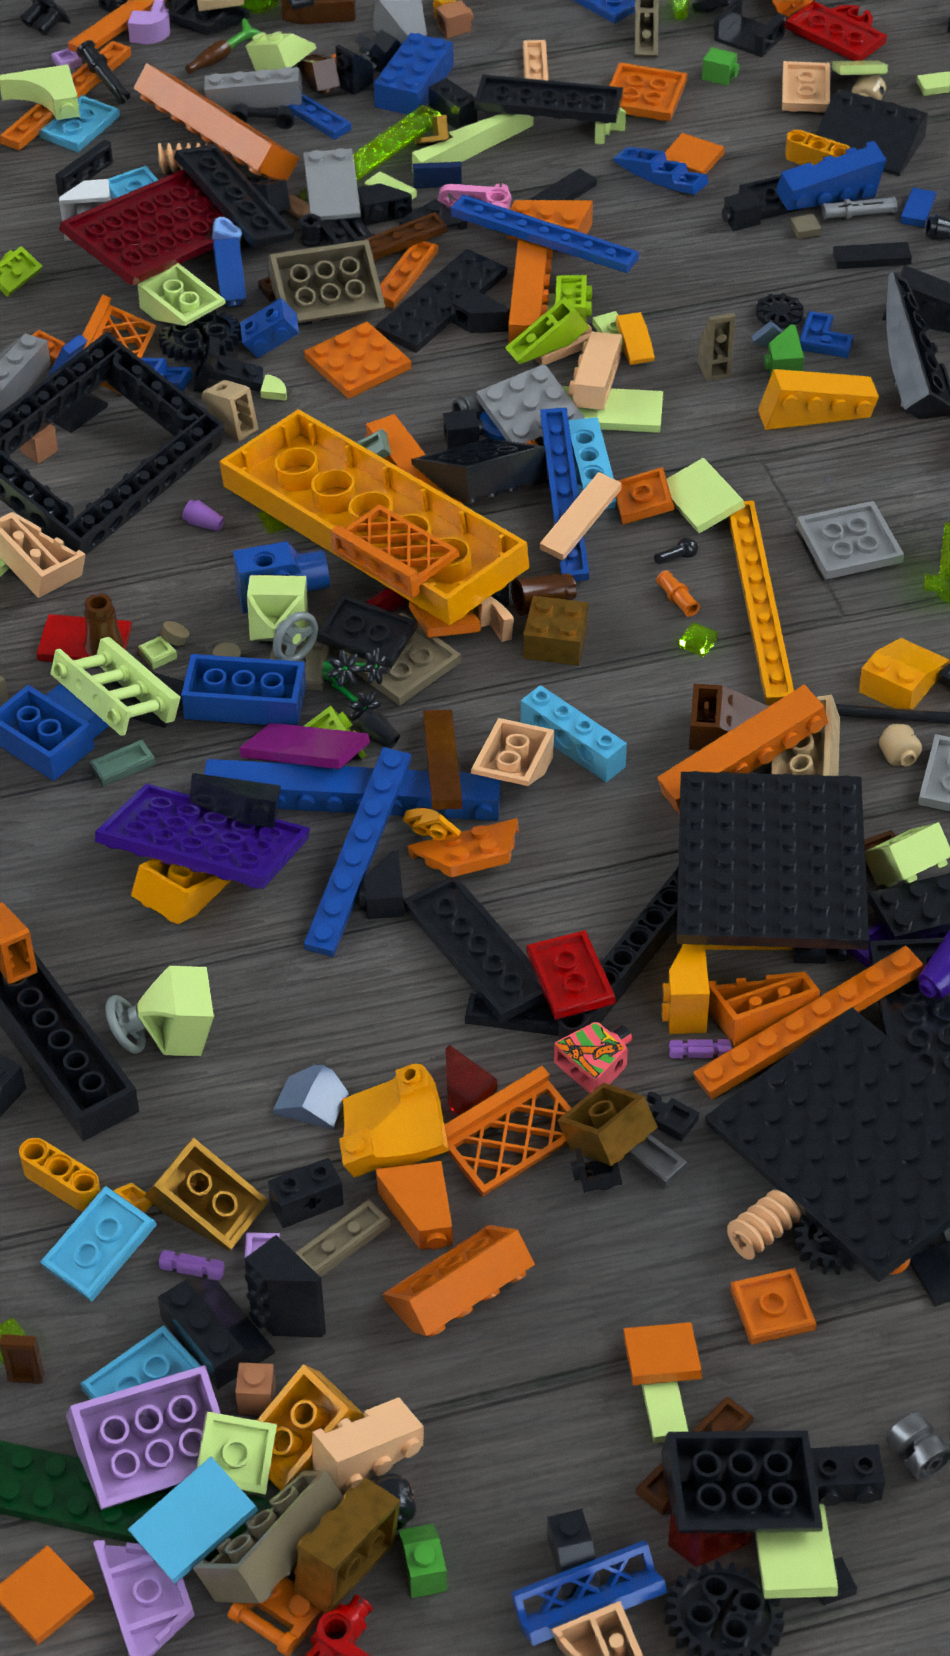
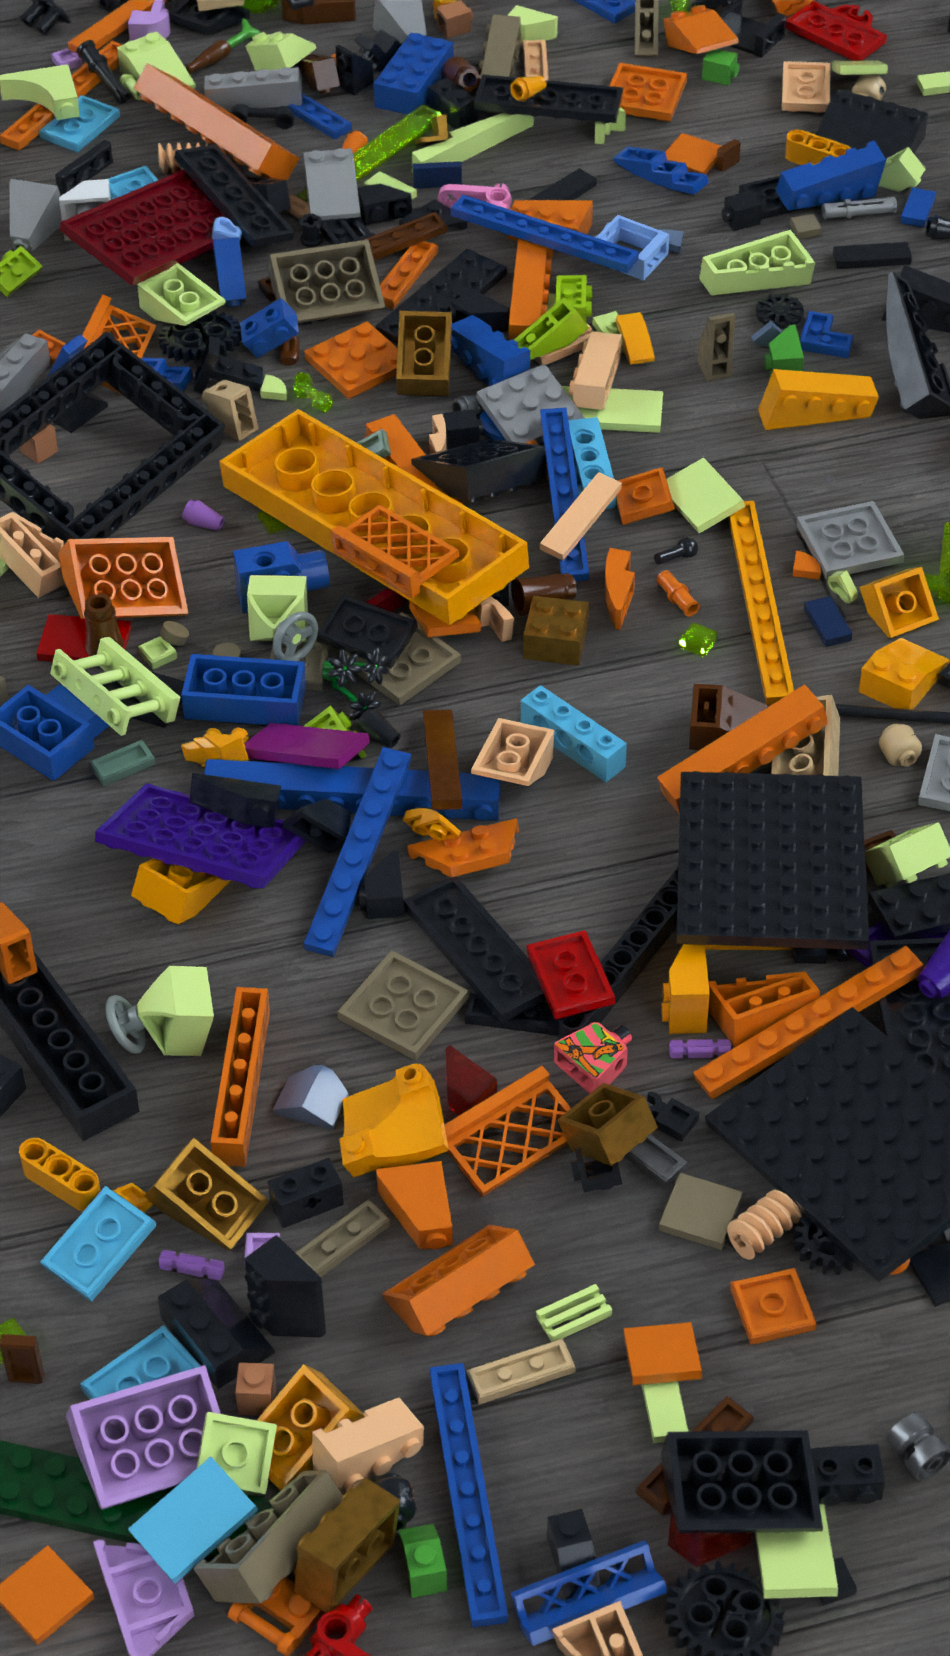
(33, 213): none -> light grey slope
(129, 82): none -> yellowish green pin
(134, 572): none -> orange slope
(154, 51): none -> yellowish green slope
(217, 746): none -> light orange connector
(240, 1076): none -> orange brick
(289, 351): none -> reddish brown piece
(303, 388): none -> clear neon green bar
(321, 824): none -> black slope
(355, 140): none -> orange cone
(403, 1005): none -> dark tan plate
(424, 353): none -> pearl gold brick
(437, 440): none -> light nougat slope
(456, 69): none -> reddish brown plant
(468, 1496): none -> blue plate
(487, 351): none -> blue wedge
(502, 47): none -> dark tan wedge
(520, 1371): none -> tan tile
(526, 87): none -> light orange cone
(535, 24): none -> yellowish green slope
(571, 1308): none -> yellowish green tile
(618, 585): none -> orange slope
(652, 241): none -> light blue window
(675, 240): none -> sand blue tile
(697, 30): none -> orange slope
(700, 1211): none -> dark tan tile
(728, 155): none -> reddish brown tile
(758, 265): none -> yellowish green wedge
(806, 566): none -> orange tile
(828, 621): none -> dark blue tile
(842, 584): none -> yellowish green tile
(900, 602): none -> light orange slope
(901, 171): none -> yellowish green slope

